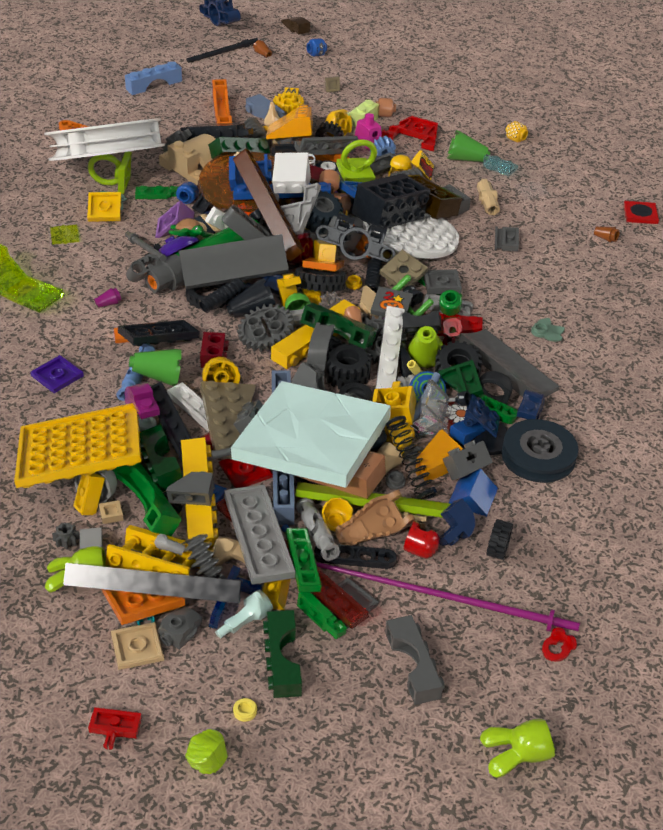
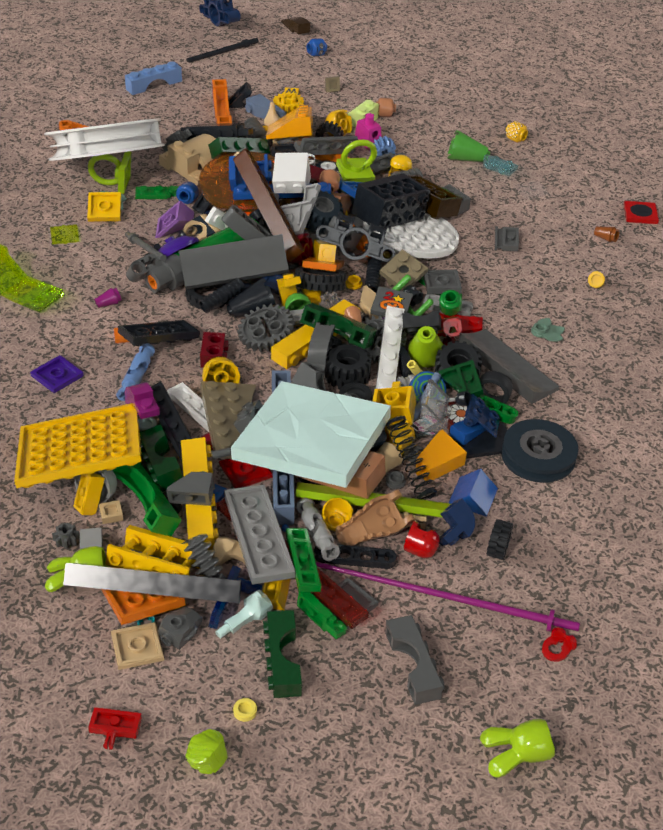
(158, 365): bright green cone -> none
(163, 543): light grey arm -> none
(189, 227): green animal -> none
(238, 99): none -> black slope
(262, 49): dark orange cone -> none
(416, 128): red wing -> none
(424, 164): slope -> none
(476, 455): dark grey brick -> none
(488, 197): tan piece -> none
(531, 405): dark blue brick -> none
(596, 279): none -> yellow tile

